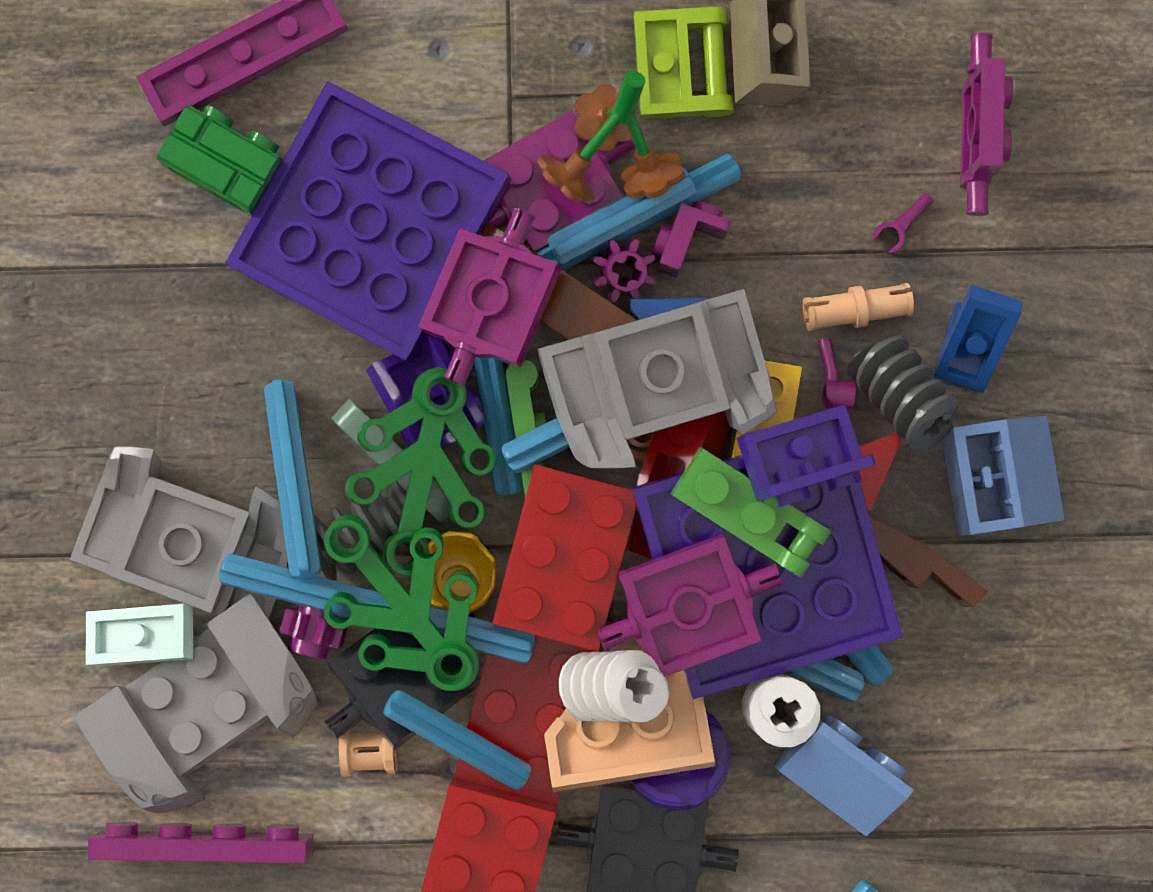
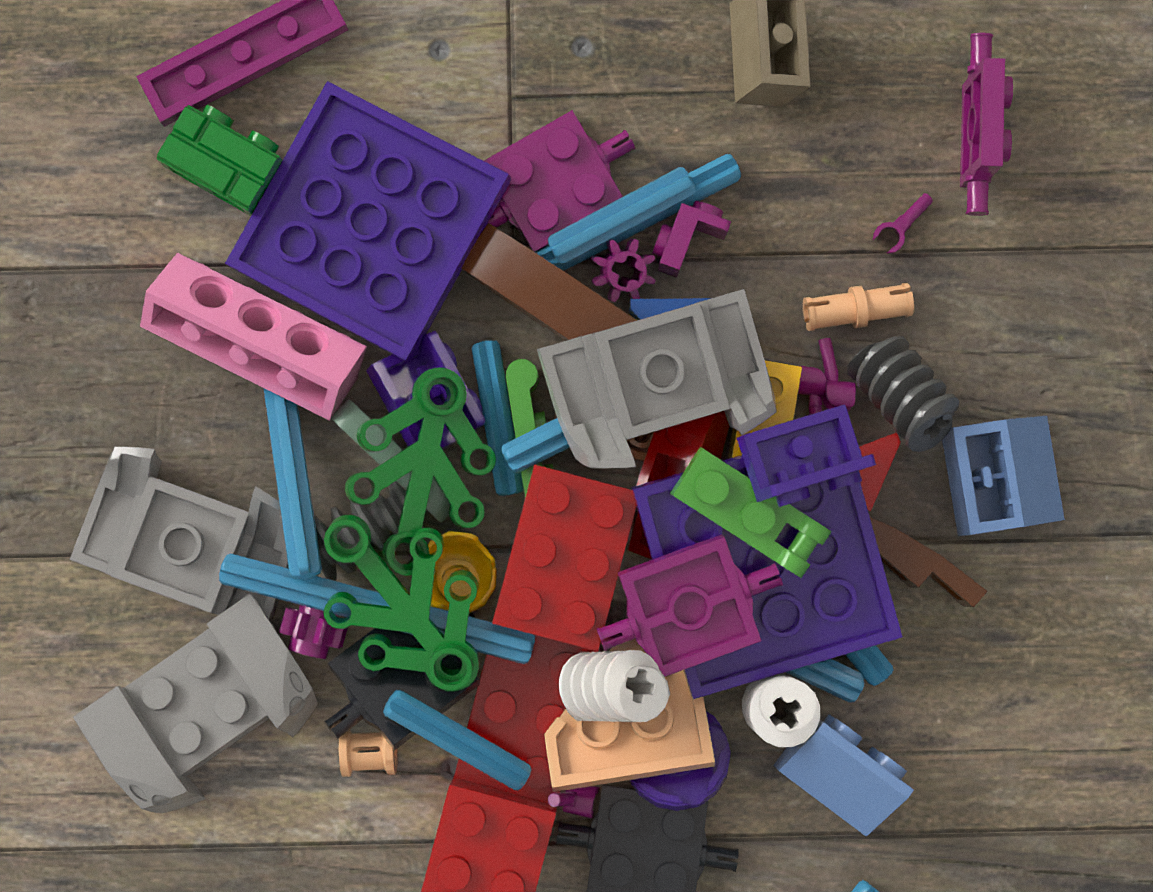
(139, 635): light aqua plate -> none
(179, 843): magenta plate -> none
(252, 335): none -> bright pink brick
(490, 297): magenta plate -> none
(575, 801): none -> magenta hand
(604, 121): dark orange plant -> none
(665, 62): lime plate -> none
(812, 384): none -> magenta hand
(976, 338): blue slope -> none

